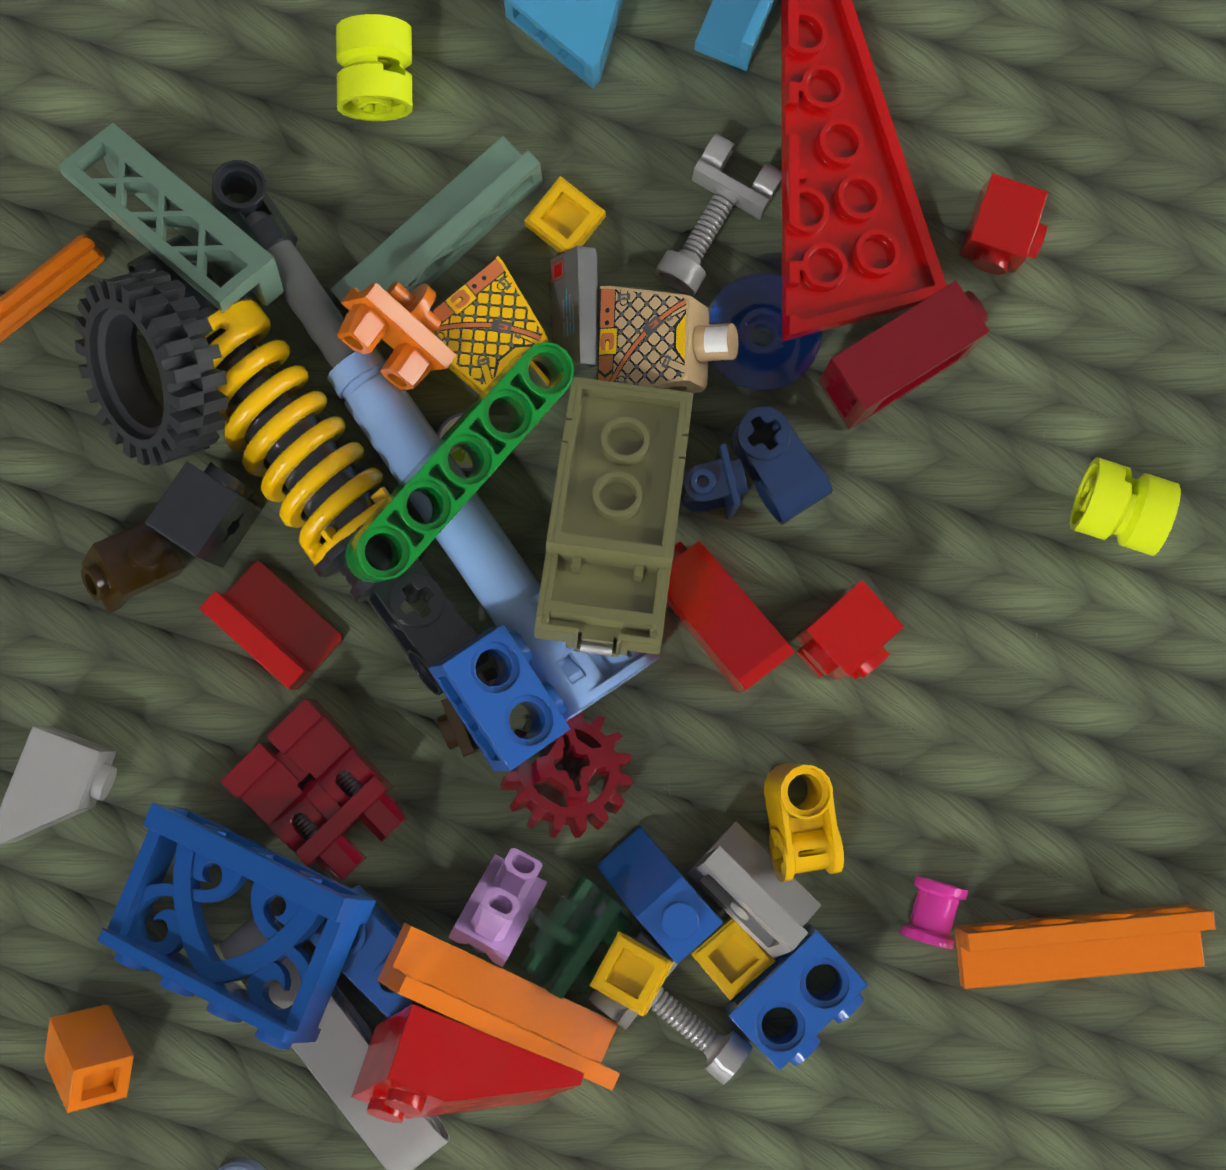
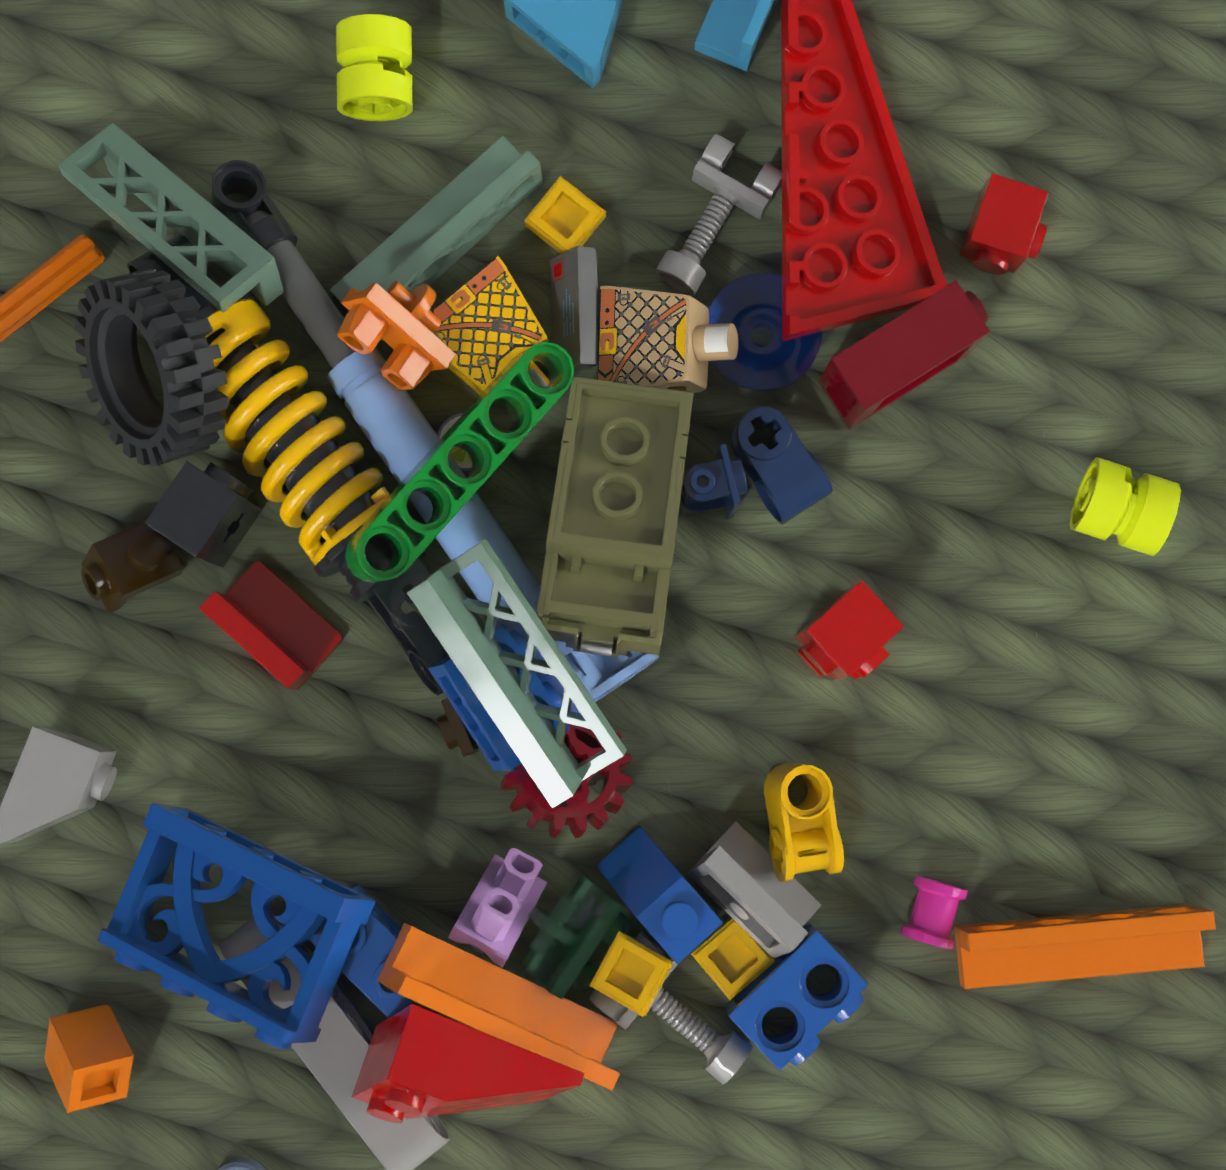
(273, 787): dark red hips -> none
(498, 684): none -> sand green fence
(723, 618): red slope -> none

